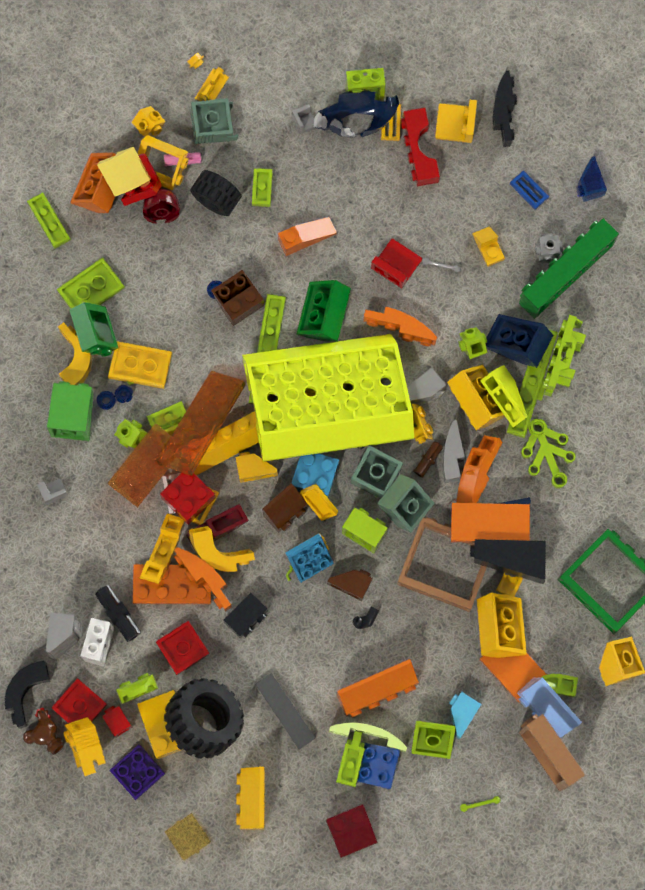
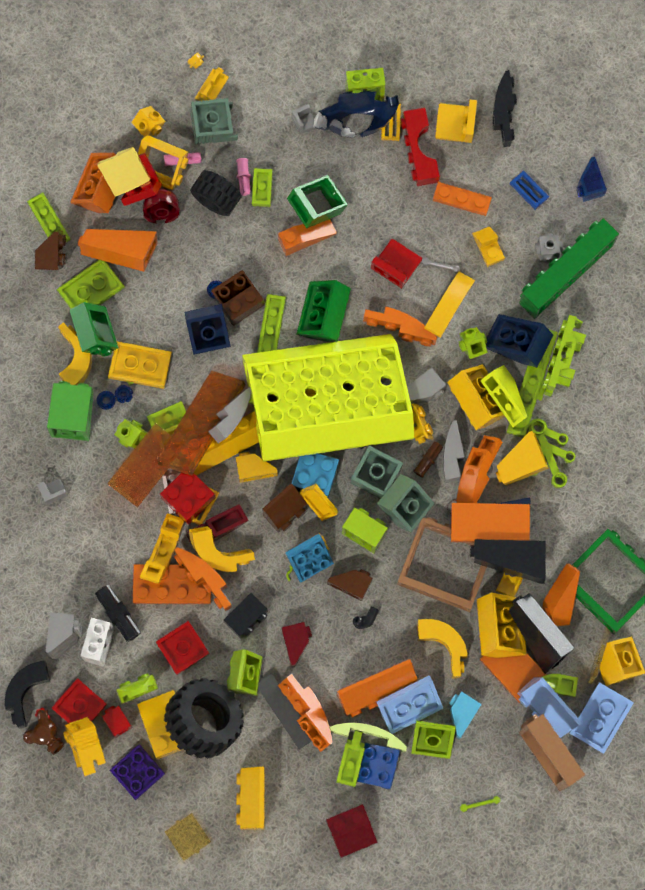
(50, 253): none -> reddish brown slope
(119, 247): none -> orange slope
(207, 329): none -> dark blue brick
(230, 416): none -> light grey slope
(243, 176): none -> bright pink axle
(244, 672): none -> lime slope
(296, 640): none -> dark red slope
(304, 208): none -> green window
(312, 717): none -> orange slope
(409, 705): none -> light blue plate
(443, 633): none -> yellow arch
(449, 304): none -> yellow slope
(462, 198): none -> orange plate
(522, 461): none -> yellow slope
(540, 633): none -> black slope
(561, 597): none -> orange slope
(596, 664): none -> clear yellow piece
(602, 717): none -> light blue plate

